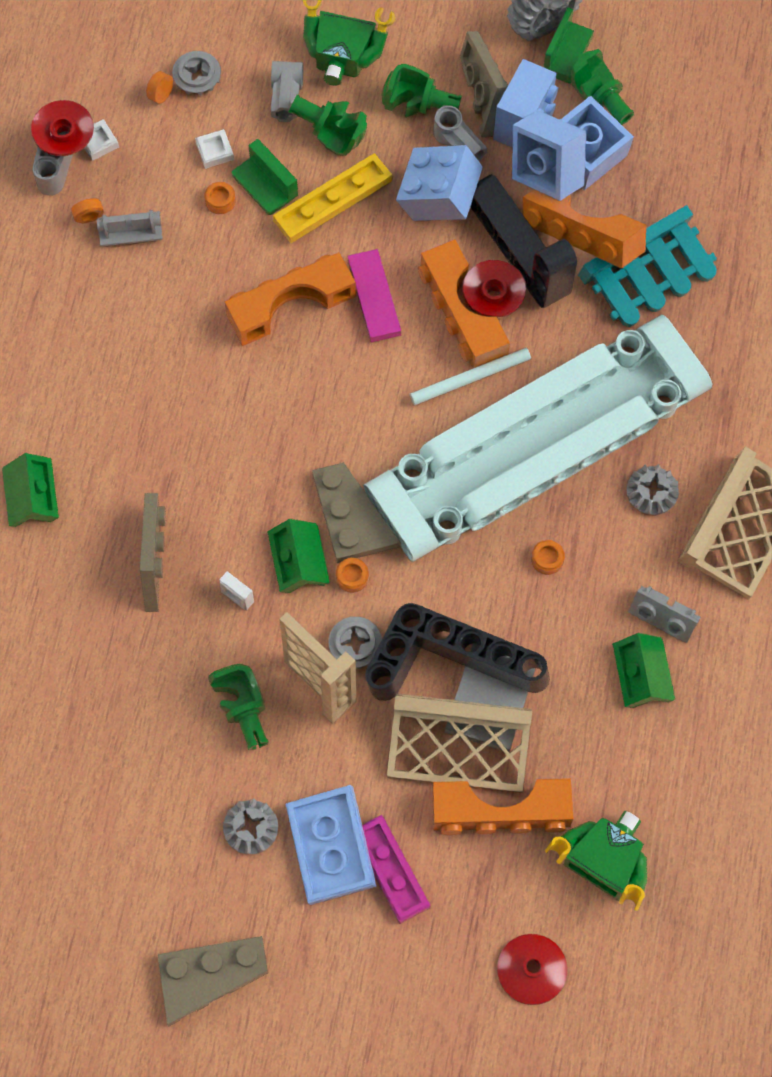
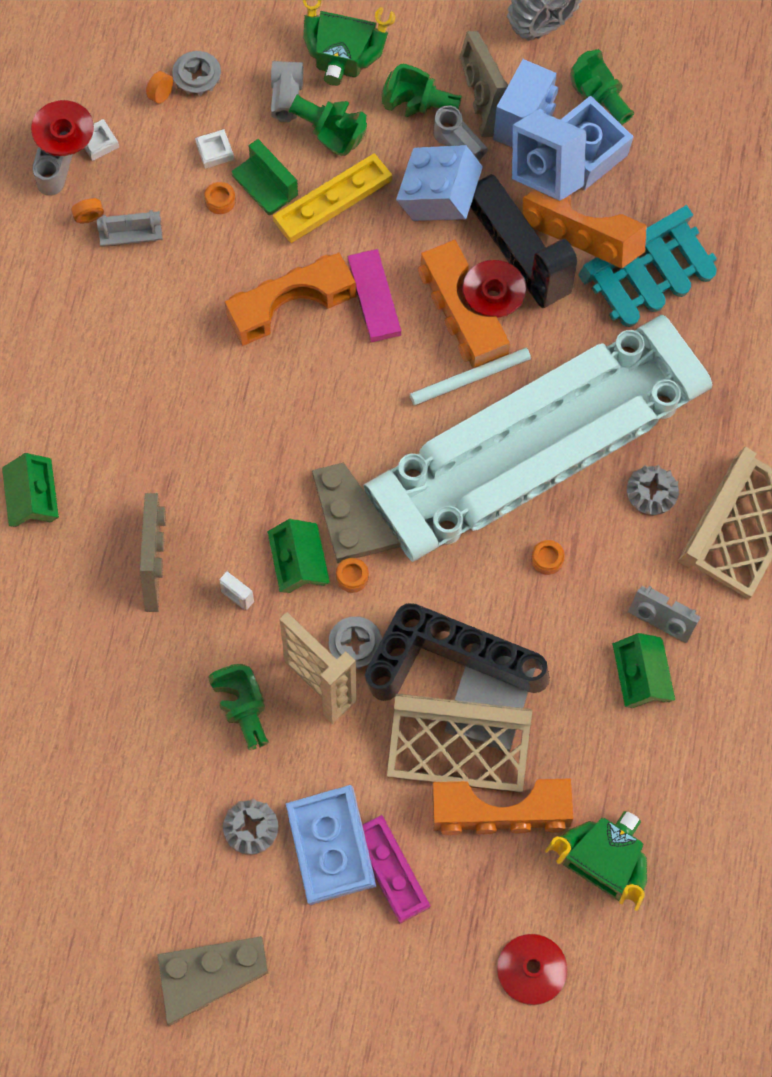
(566, 46): green panel -> none

